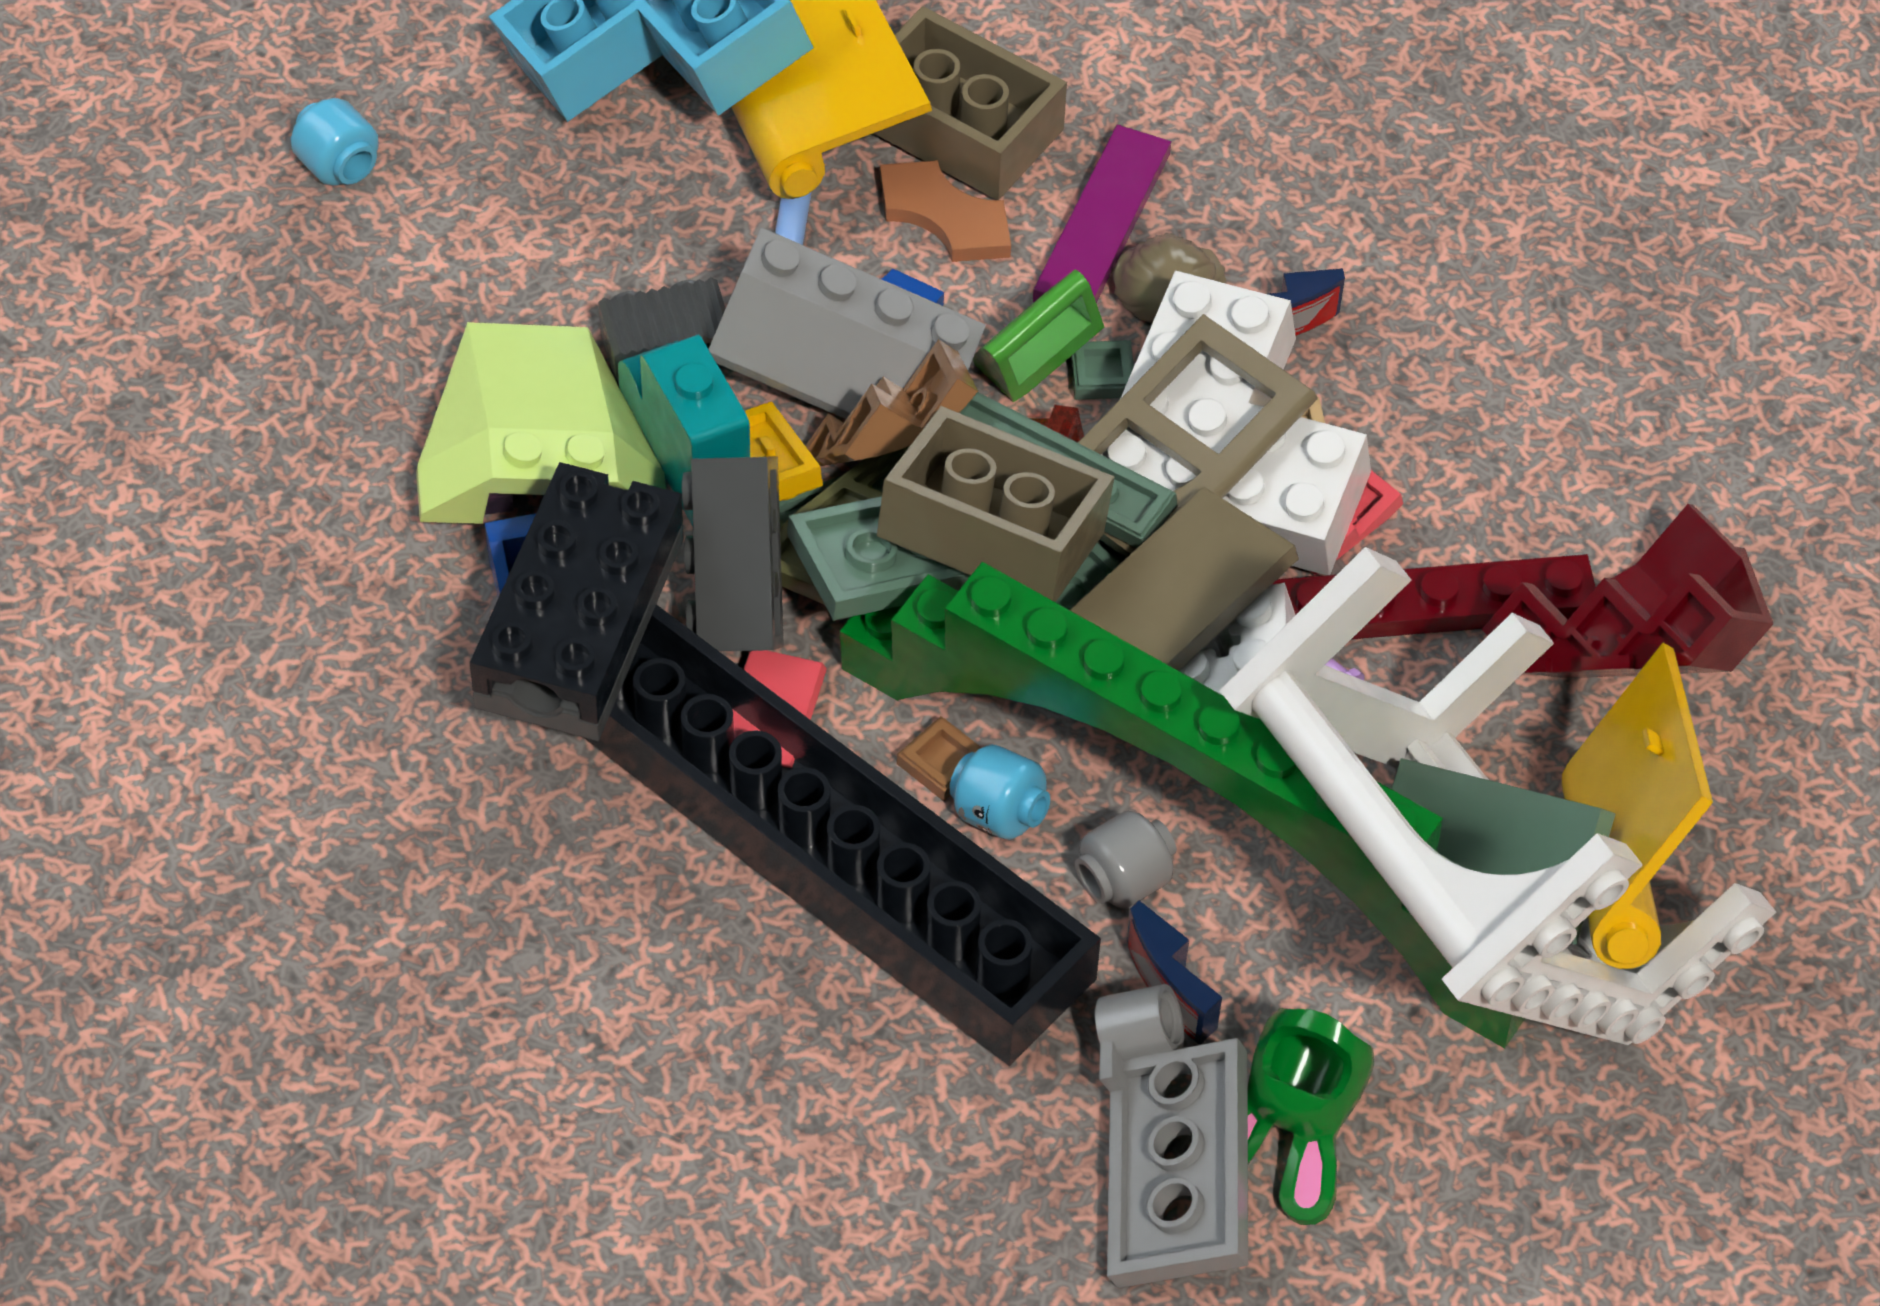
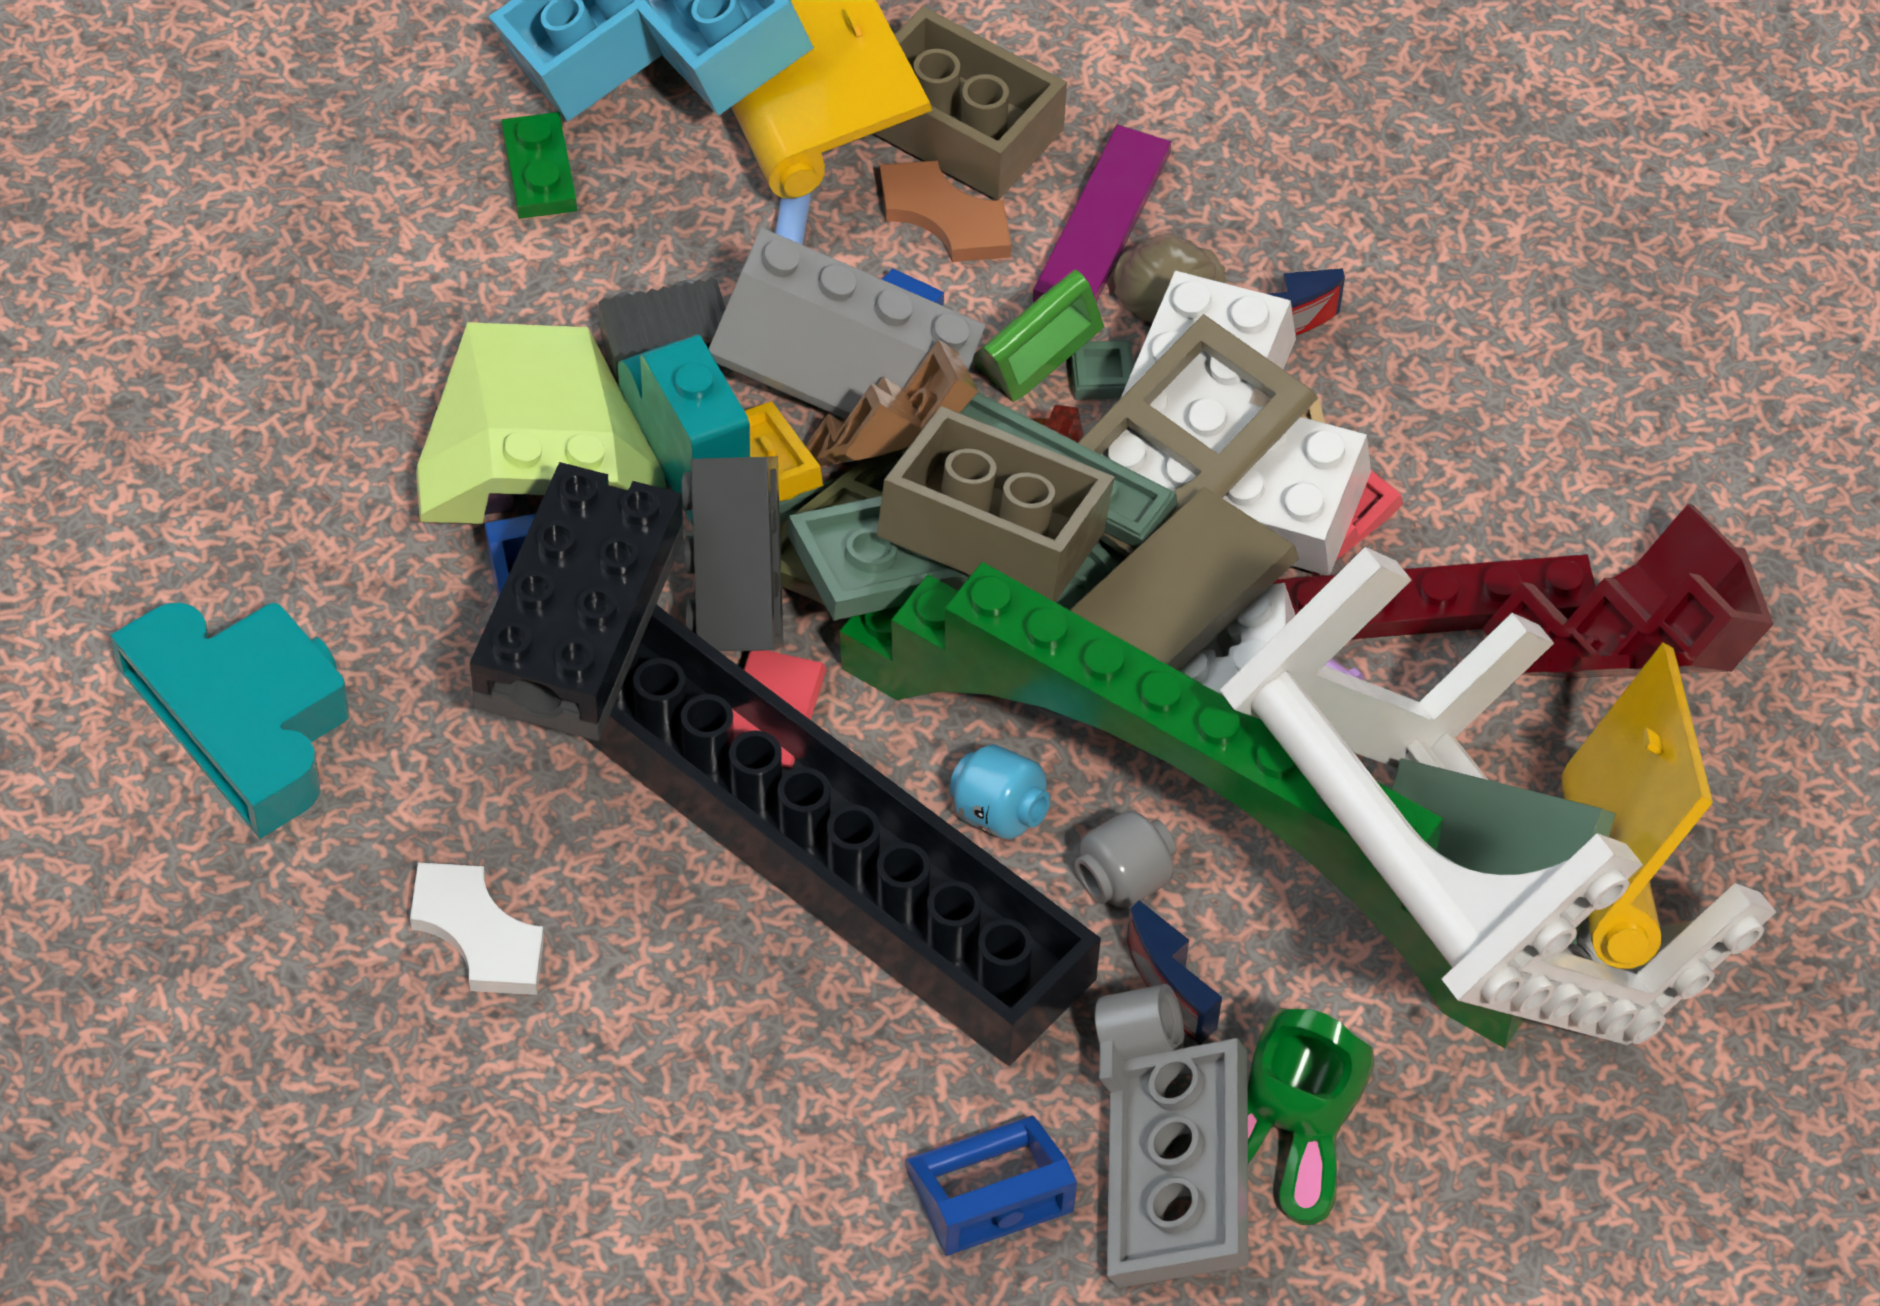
(239, 702): none -> teal brick
(335, 142): medium azure head -> none
(496, 948): none -> white tile
(539, 165): none -> green plate
(935, 755): medium nougat tile -> none
(1001, 1206): none -> blue tile

